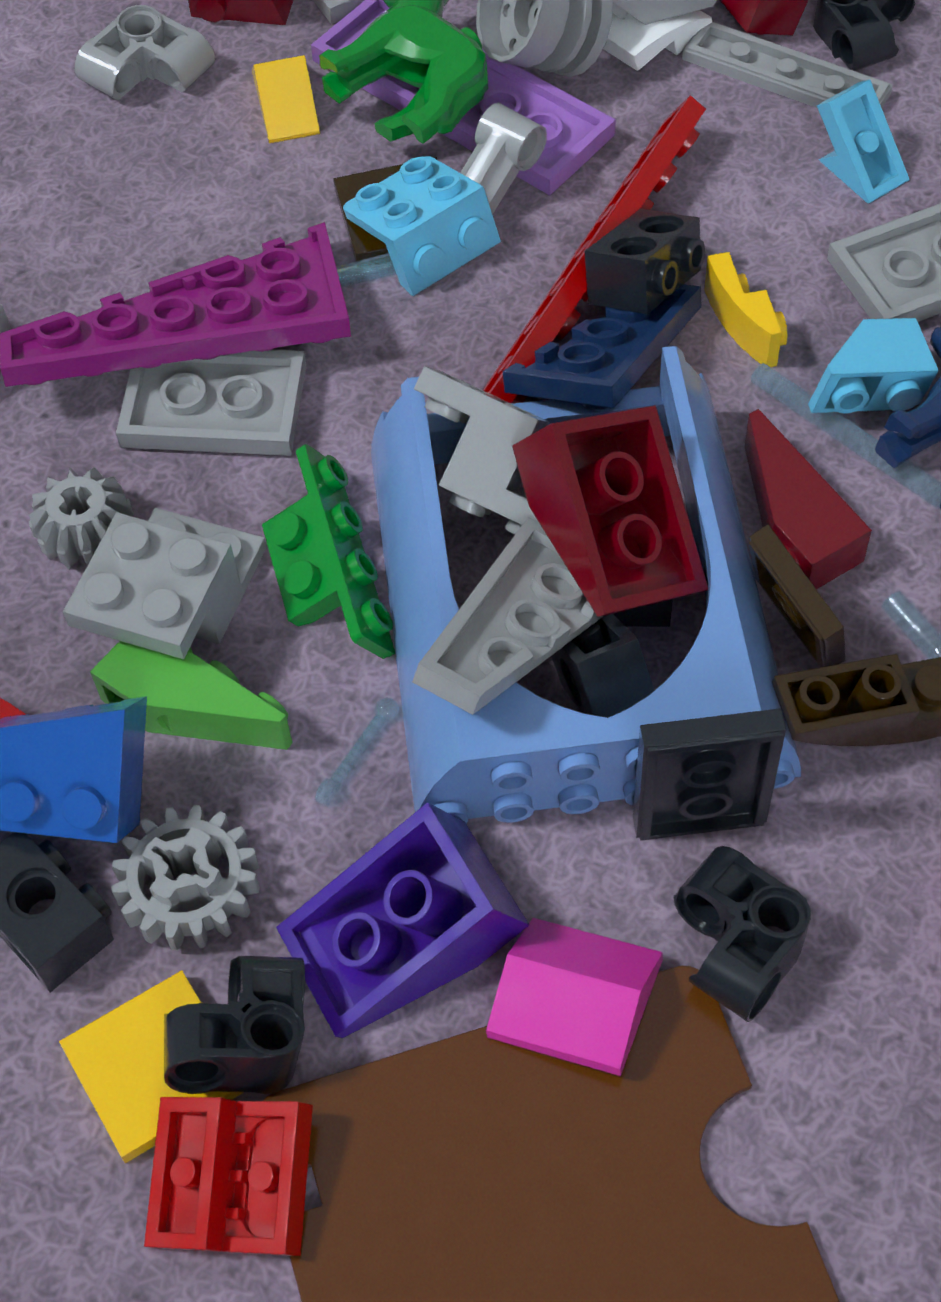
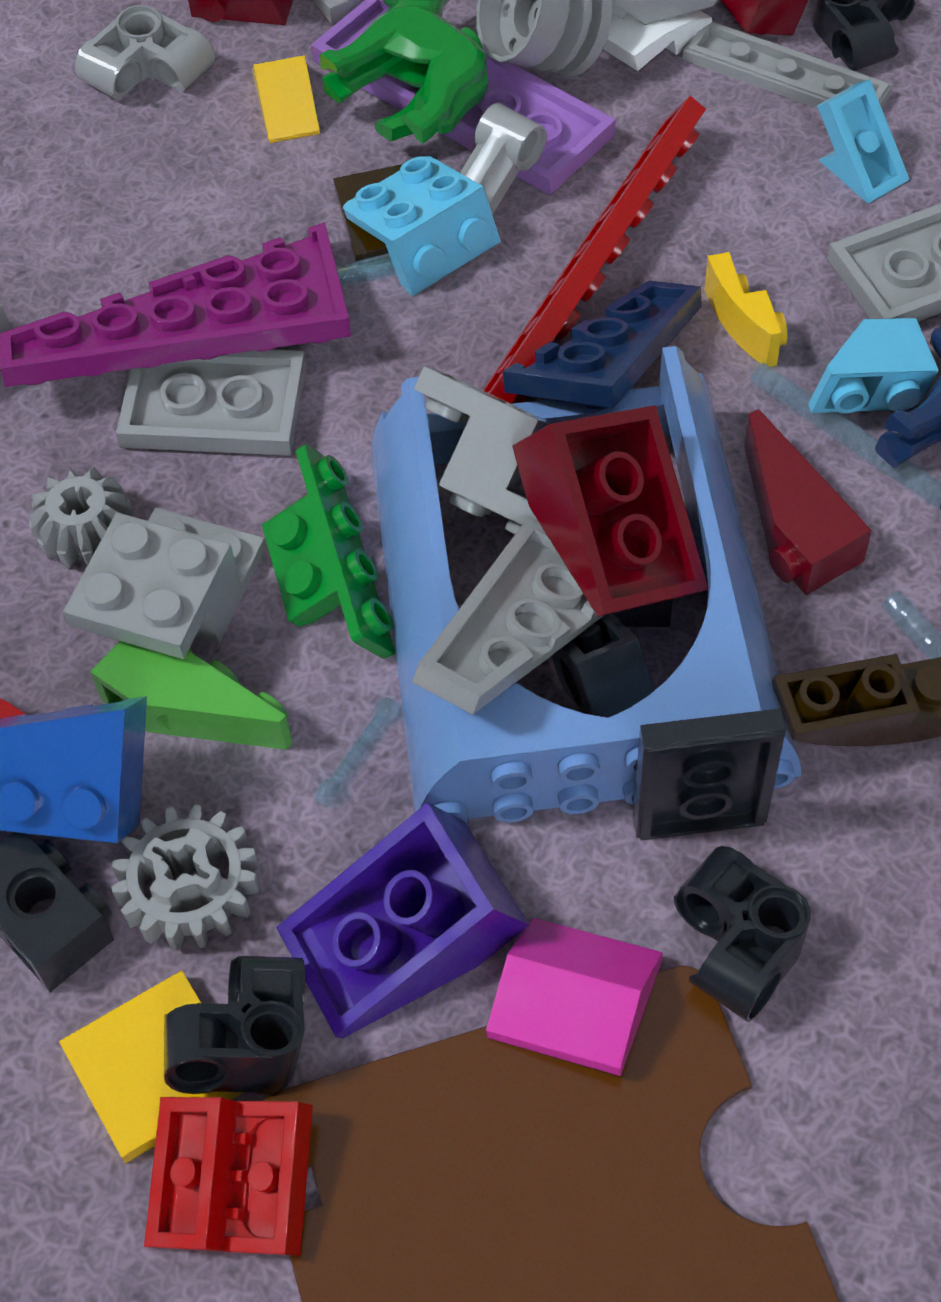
(643, 260): black brick -> none
(796, 598): dark brown tile -> none

